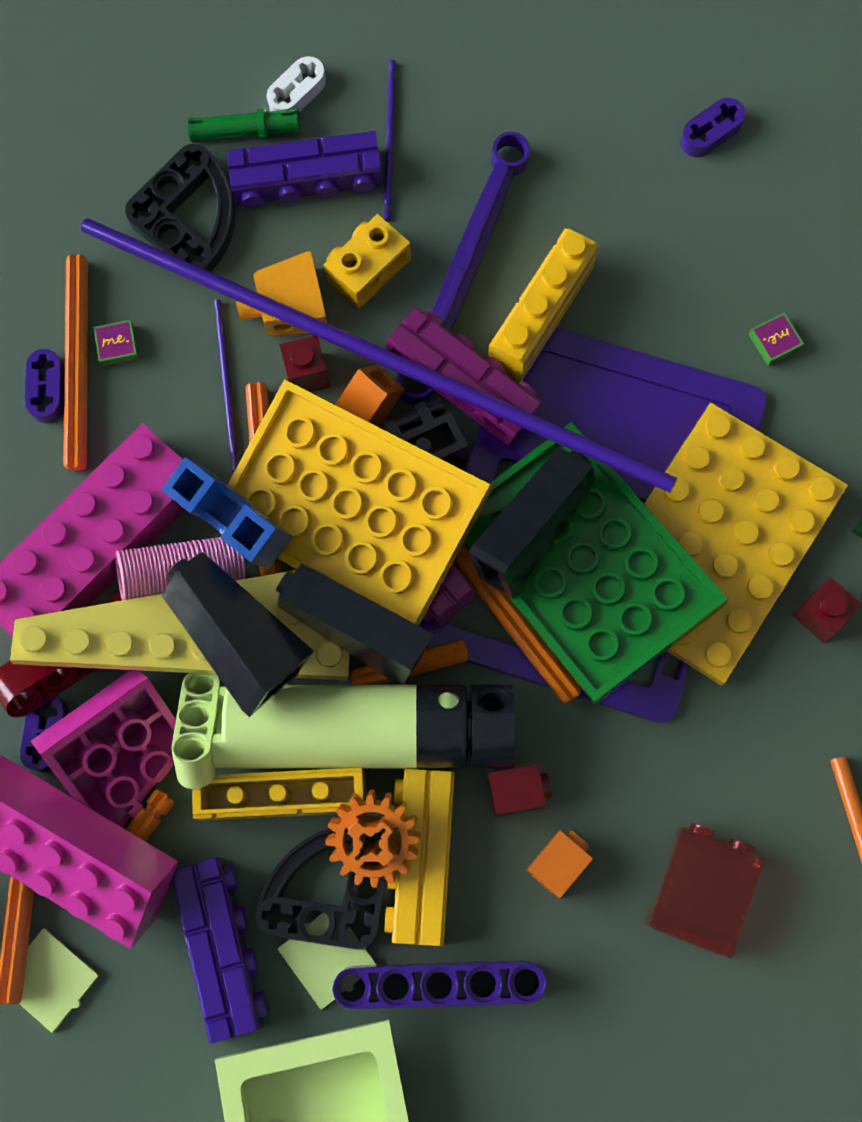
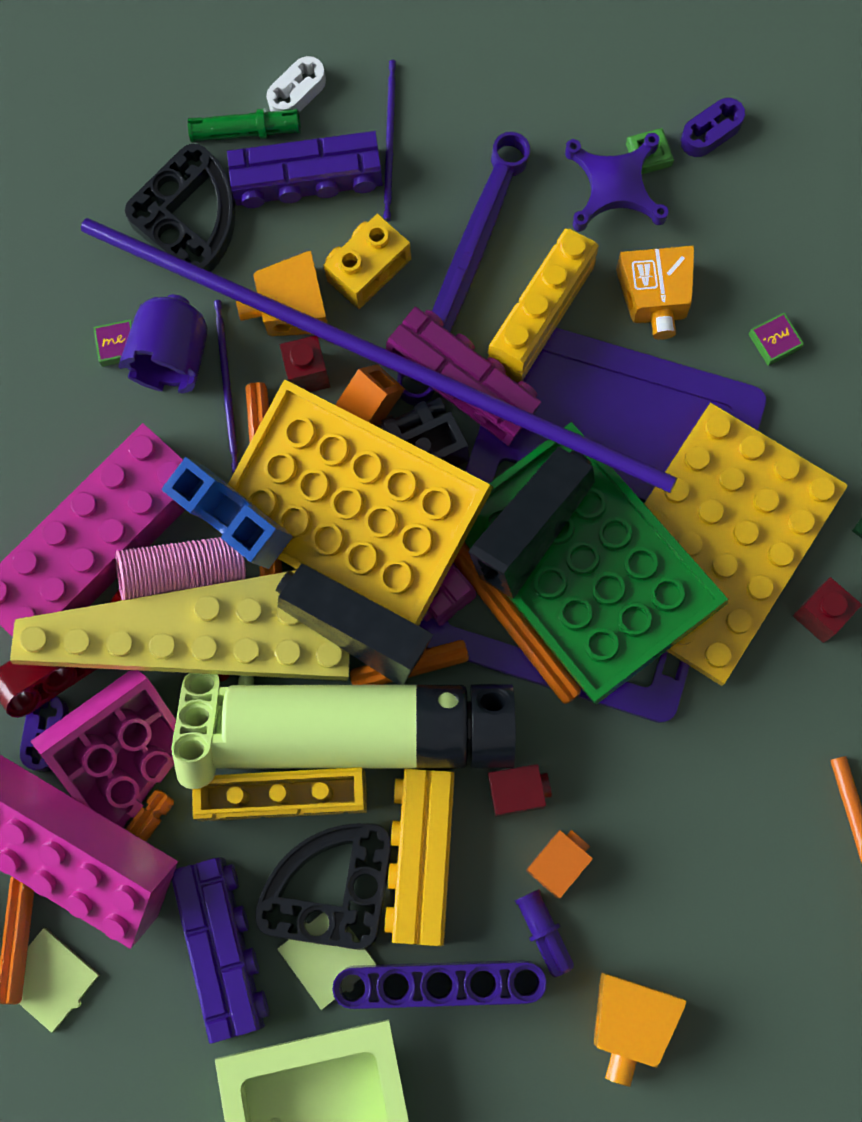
(36, 386): dark purple beam -> none
(76, 363): orange axle -> none
(165, 344): none -> dark purple cylinder
(234, 632): black slope -> none
(382, 851): orange gear -> none
(545, 933): none -> dark purple axle
(616, 182): none -> dark purple piece
(633, 1025): none -> light orange torso
(657, 286): none -> light orange torso
(660, 159): none -> bright green tile
(706, 890): clear red panel -> none

